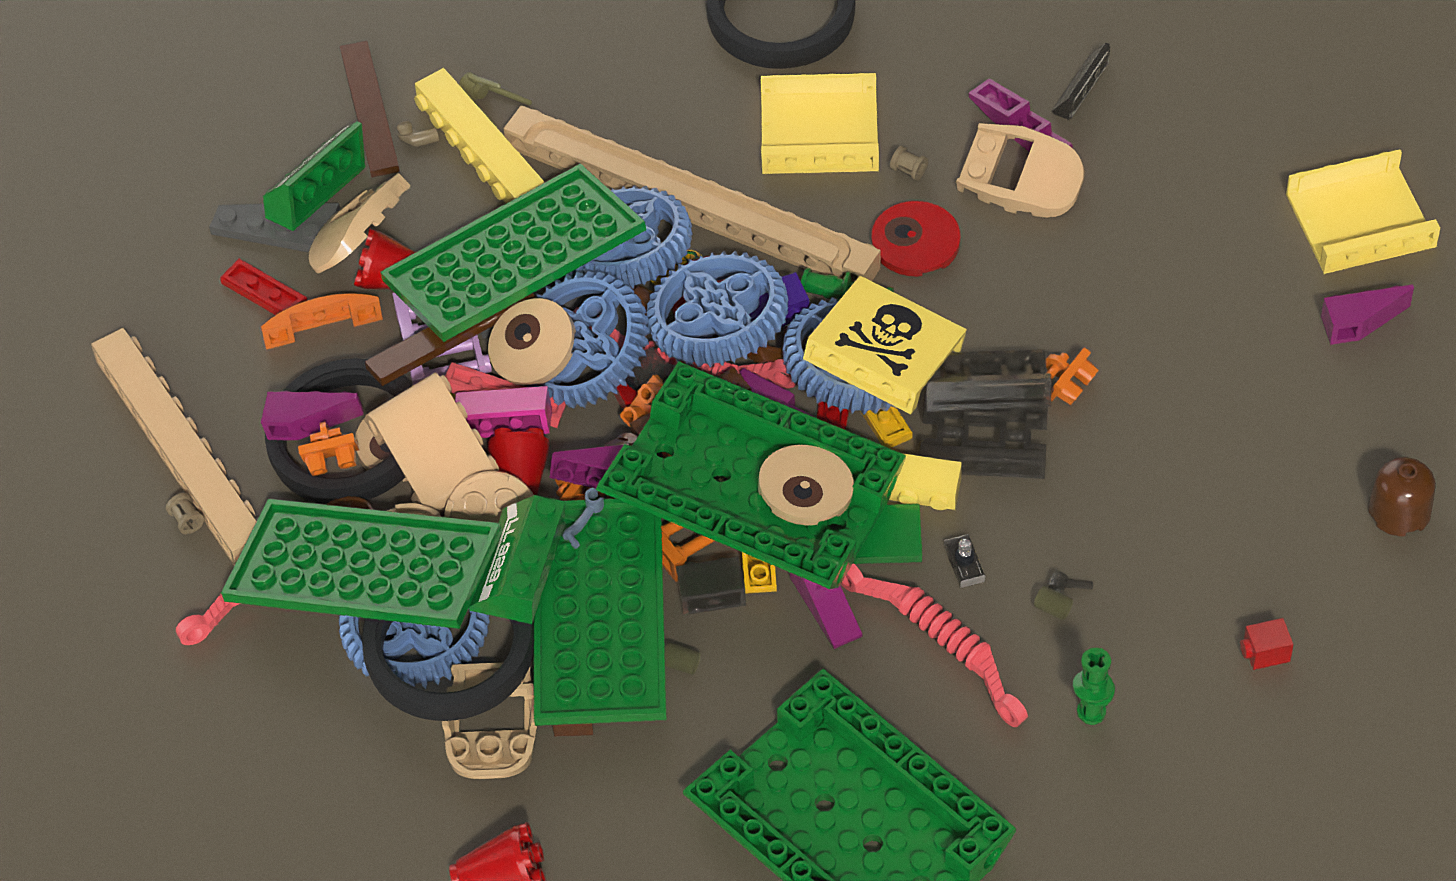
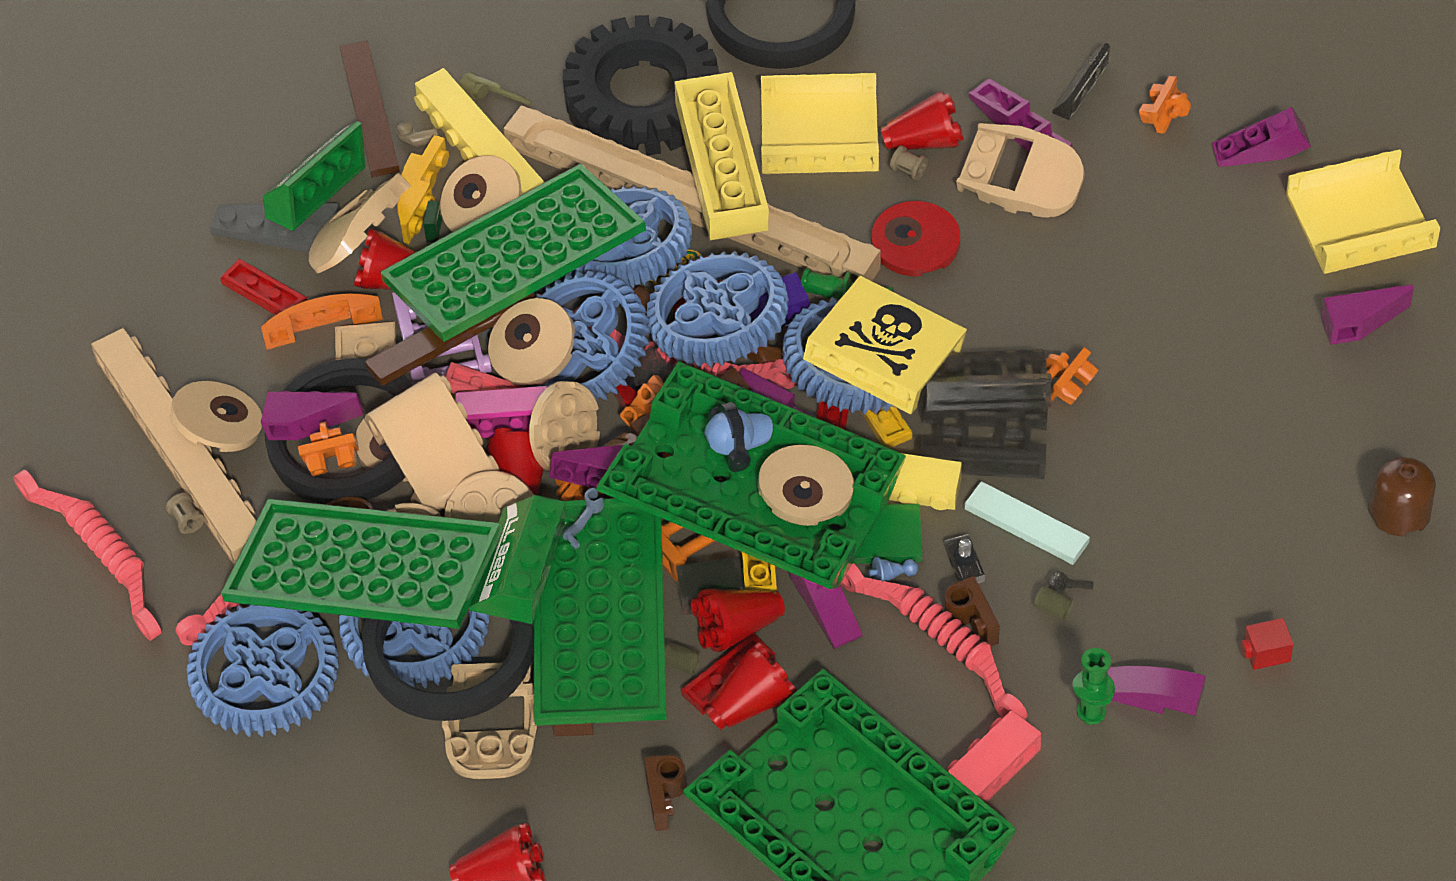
(100, 539): none -> coral piece
(216, 415): none -> tan tile
(263, 675): none -> medium blue gear
(364, 340): none -> tan tile
(421, 175): none -> yellow slope
(432, 221): none -> dark green tile
(477, 190): none -> tan tile
(563, 421): none -> tan tile
(596, 61): none -> black tyre
(664, 789): none -> reddish brown plate
(705, 686): none -> red tile
(721, 156): none -> light yellow brick
(734, 615): none -> red cone
(735, 432): none -> medium blue cap
(750, 689): none -> red cone
(887, 570): none -> medium blue piece
(925, 126): none -> red cone
(974, 611): none -> reddish brown plate
(997, 756): none -> coral brick
(1027, 523): none -> light aqua tile
(1158, 688): none -> magenta slope
(1168, 104): none -> orange hips
(1264, 141): none -> magenta slope

